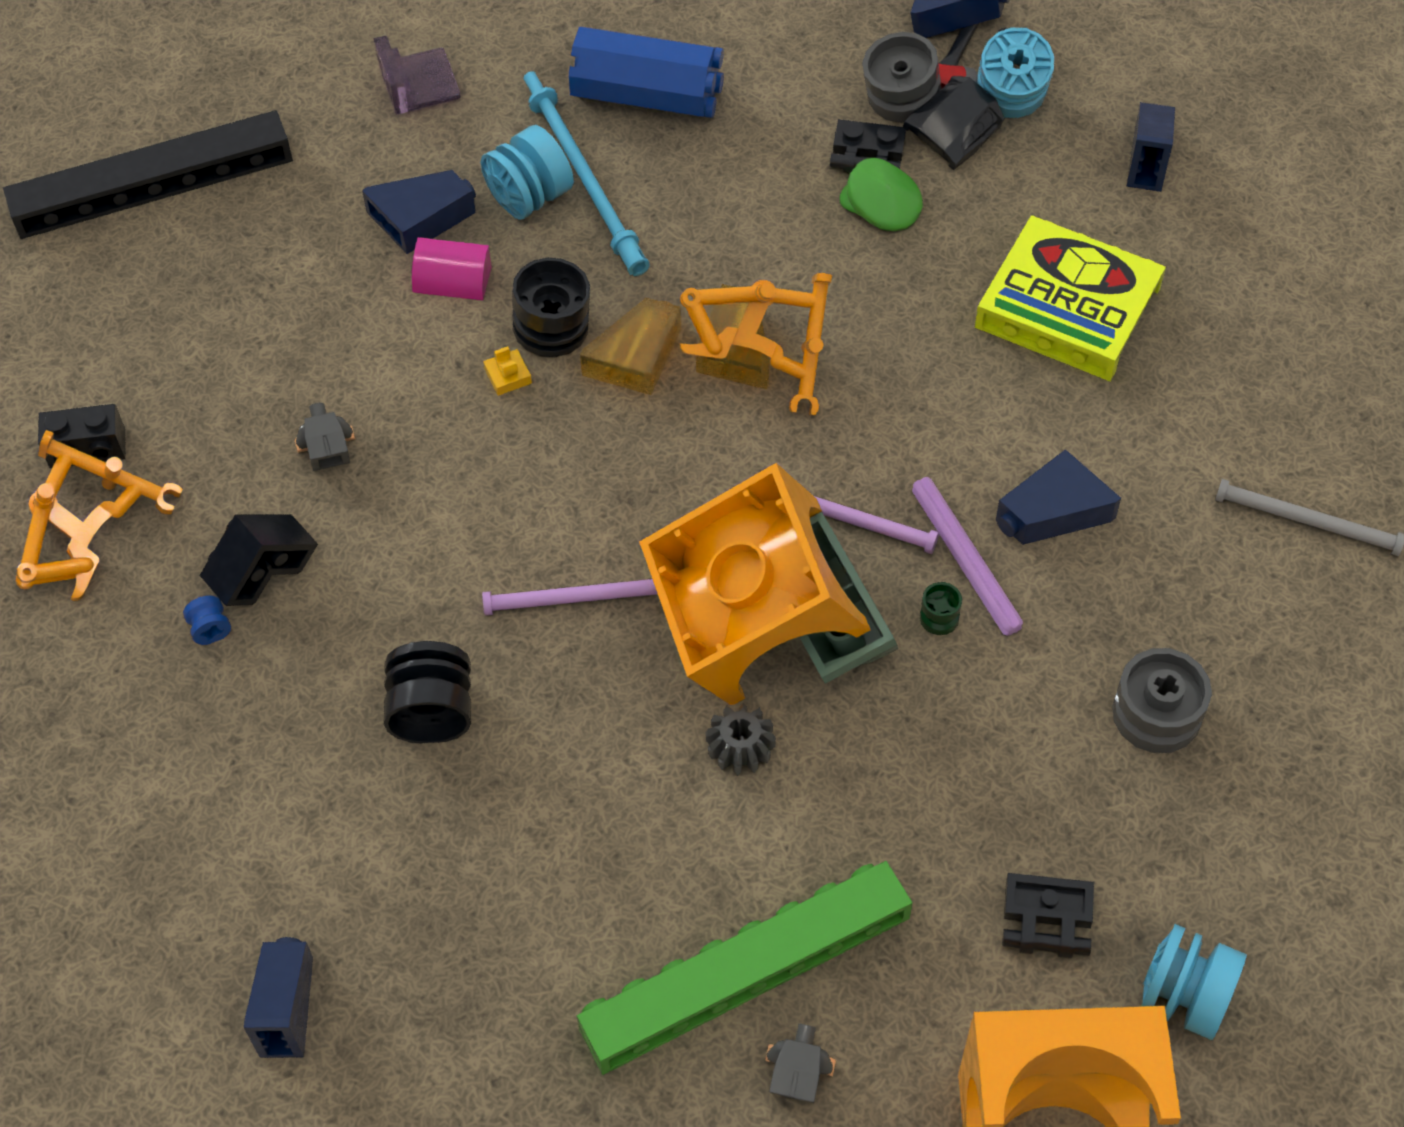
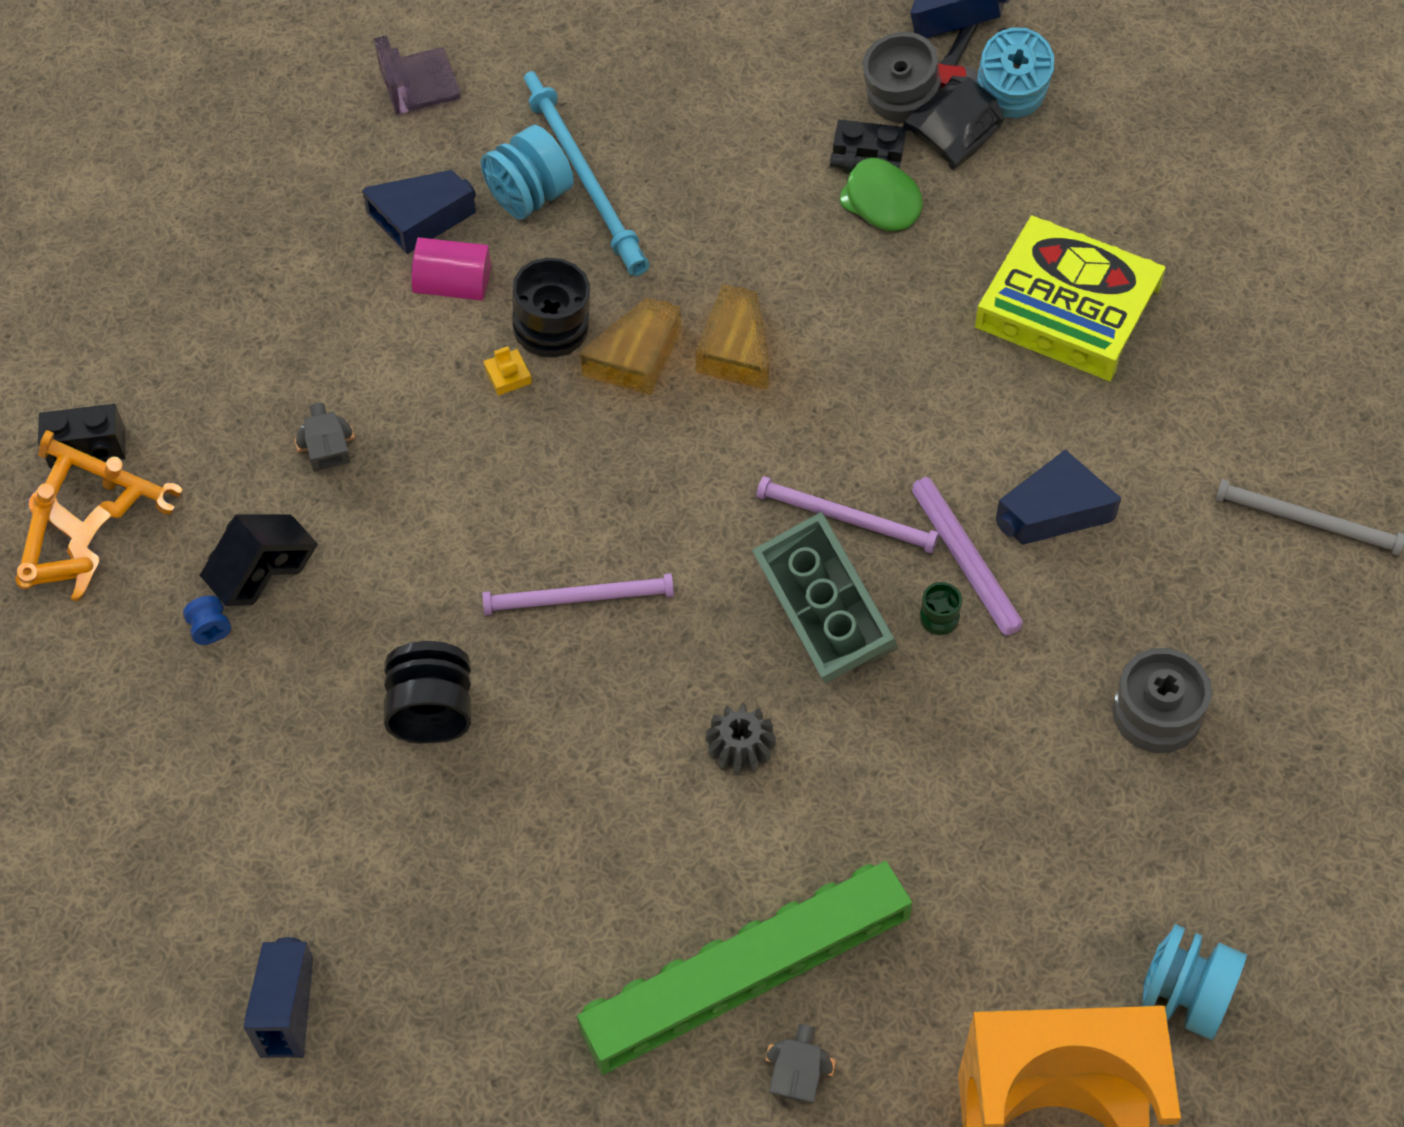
(147, 174): black brick -> none
(646, 72): blue brick -> none
(745, 579): light orange piece -> none
(759, 297): light orange piece -> none
(1048, 902): black plate -> none
(1151, 146): dark blue slope -> none

